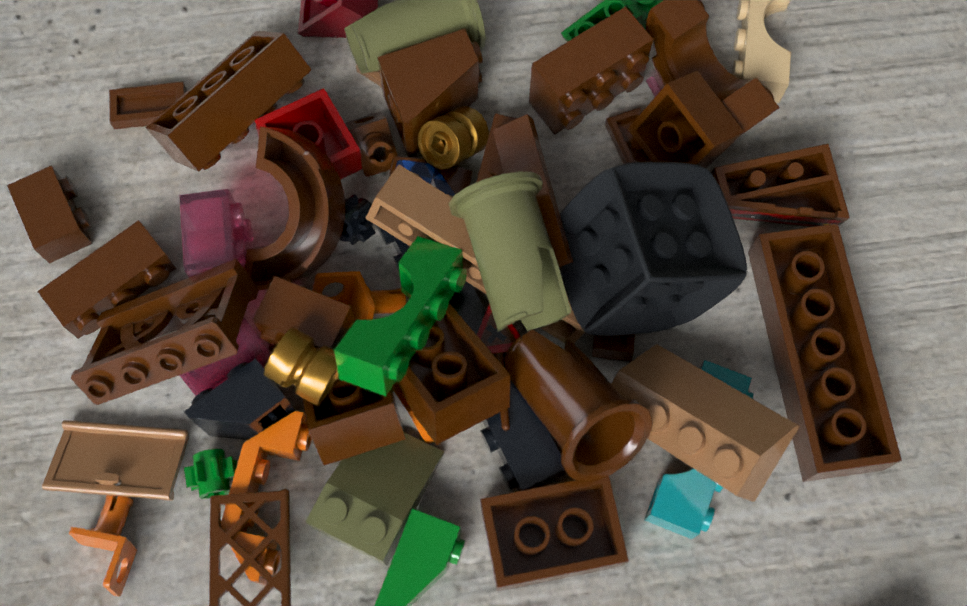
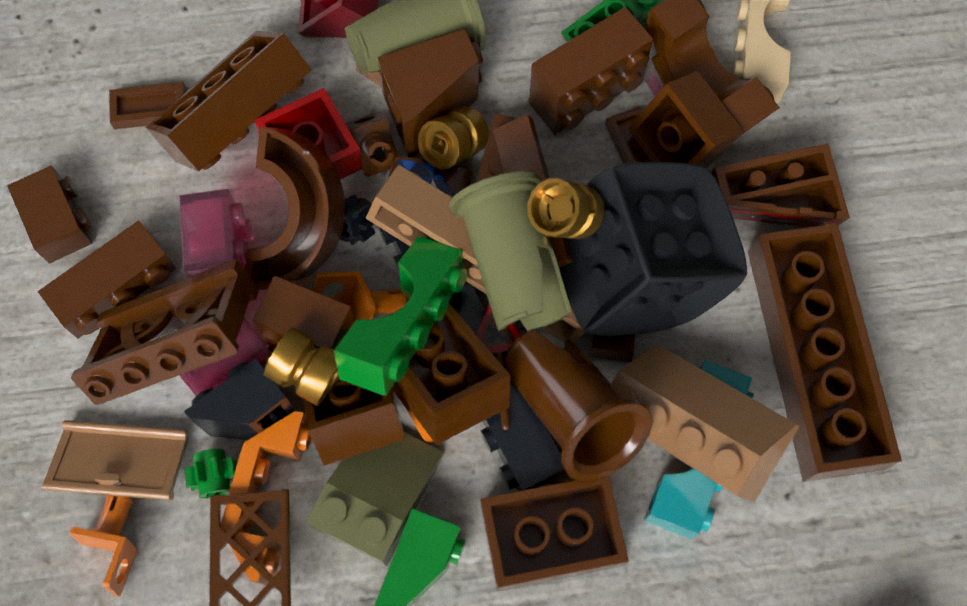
(565, 209): none -> pearl gold wheel

